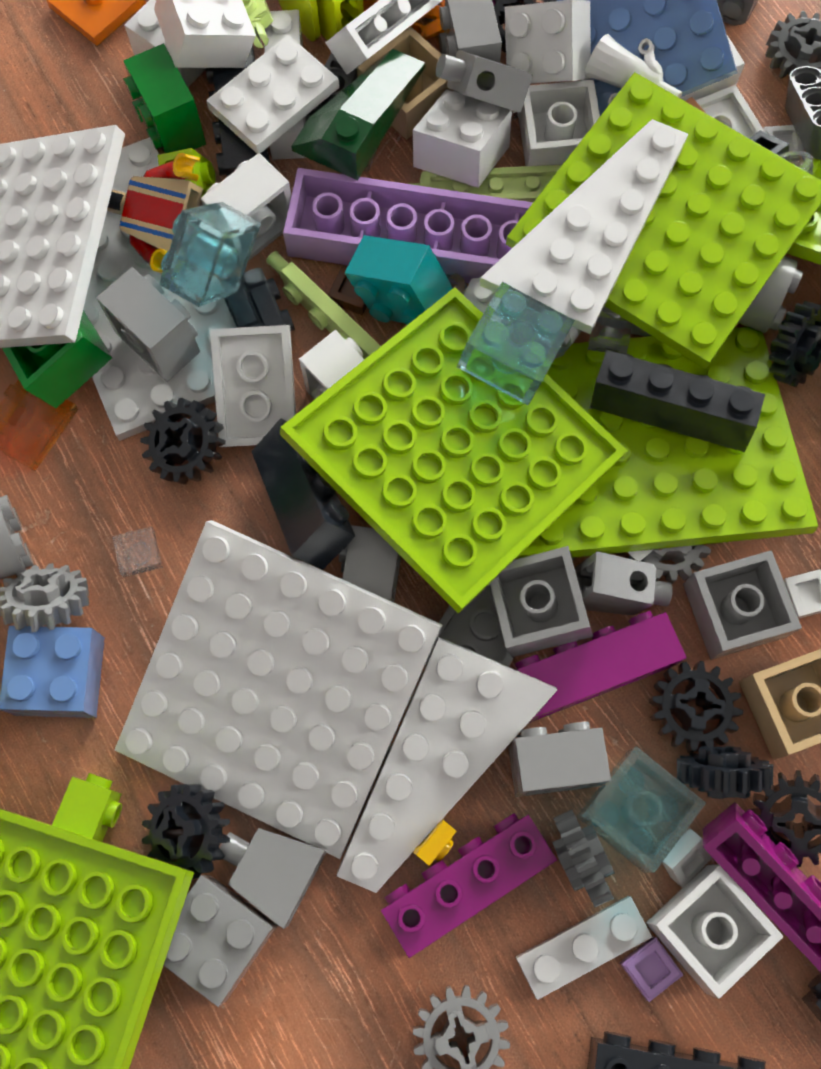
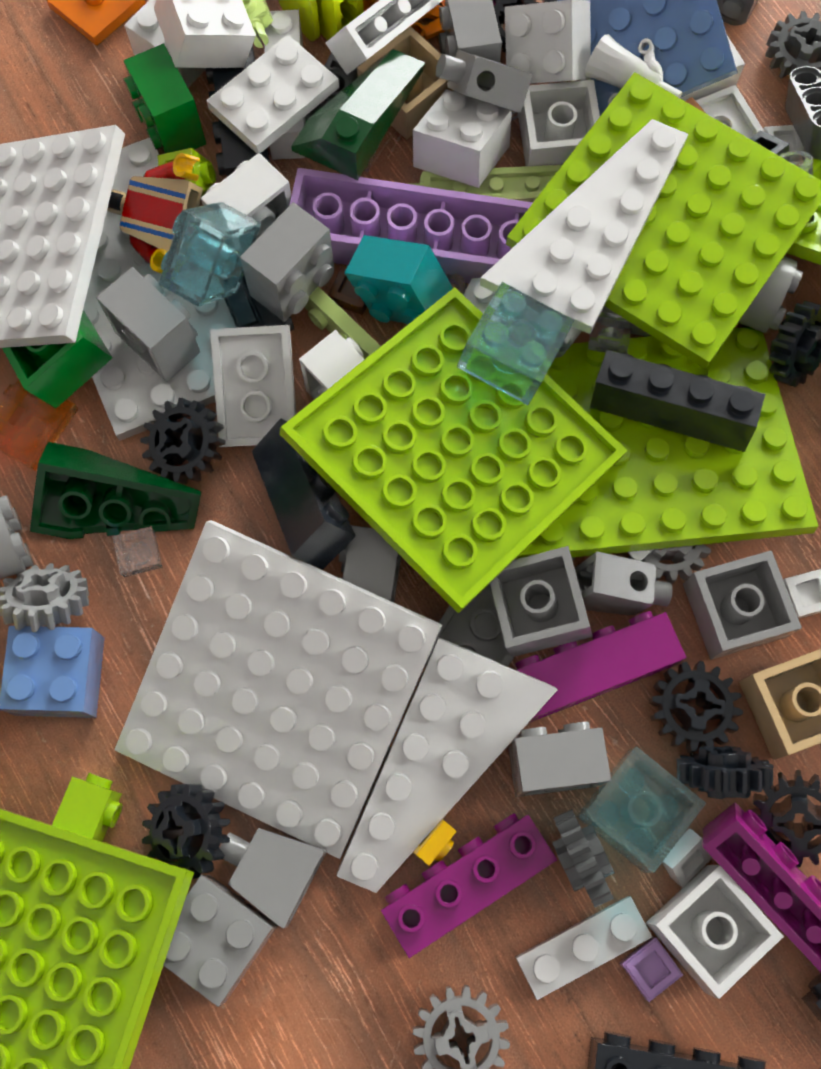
(93, 493): none -> dark green wedge
(288, 262): none -> light grey brick

